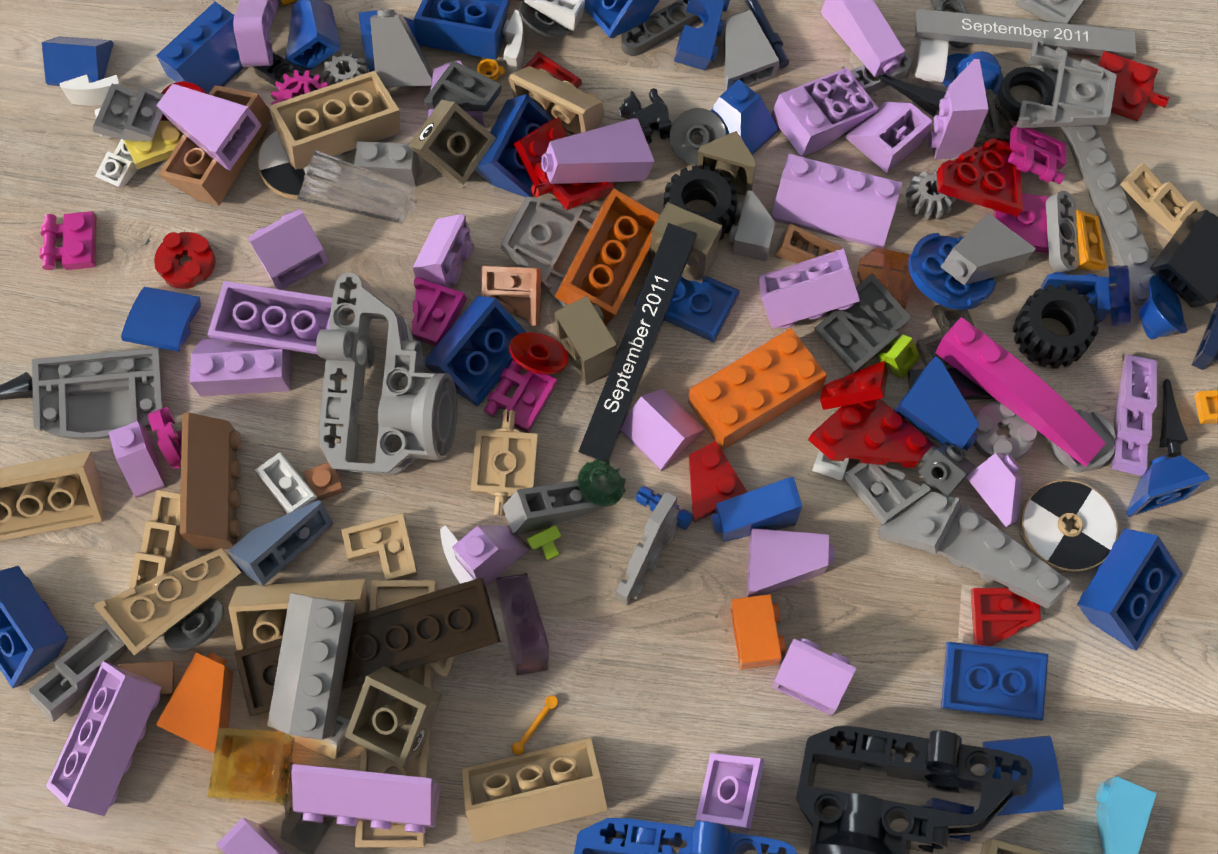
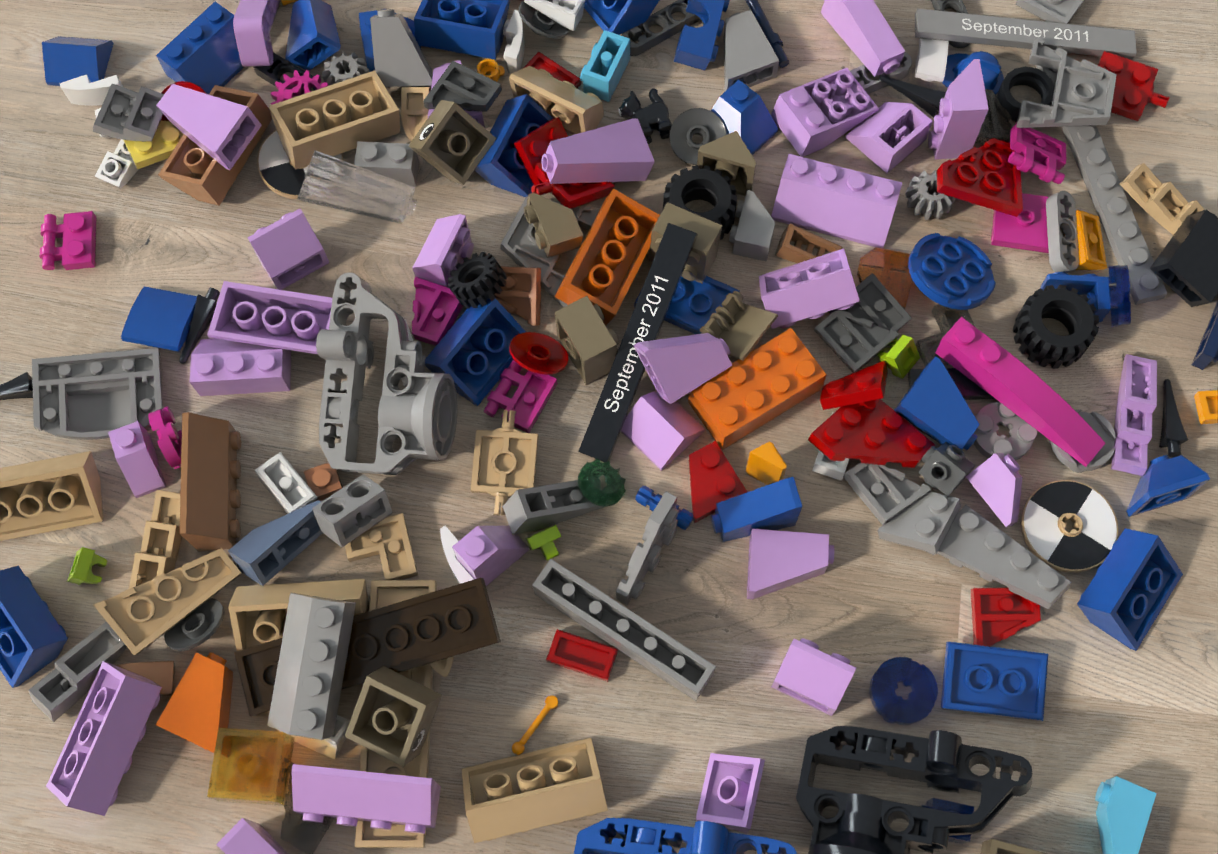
(82, 567): none -> lime tile
(175, 247): red plate -> none
(201, 320): none -> black piece
(352, 510): none -> light grey brick
(413, 109): none -> tan plate
(477, 280): none -> black tyre
(523, 624): clear purple slope -> none
(554, 225): none -> dark tan slope
(582, 655): none -> red tile
(606, 65): none -> medium azure brick
(623, 629): none -> light grey brick
(683, 363): none -> lavender slope
(738, 325): none -> dark tan hinge
(756, 631): orange piece -> none
(766, 464): none -> light orange slope
(895, 708): none -> clear blue plate
(987, 252): light grey slope -> none
(1046, 785): blue slope -> none
(1162, 311): blue piece -> none

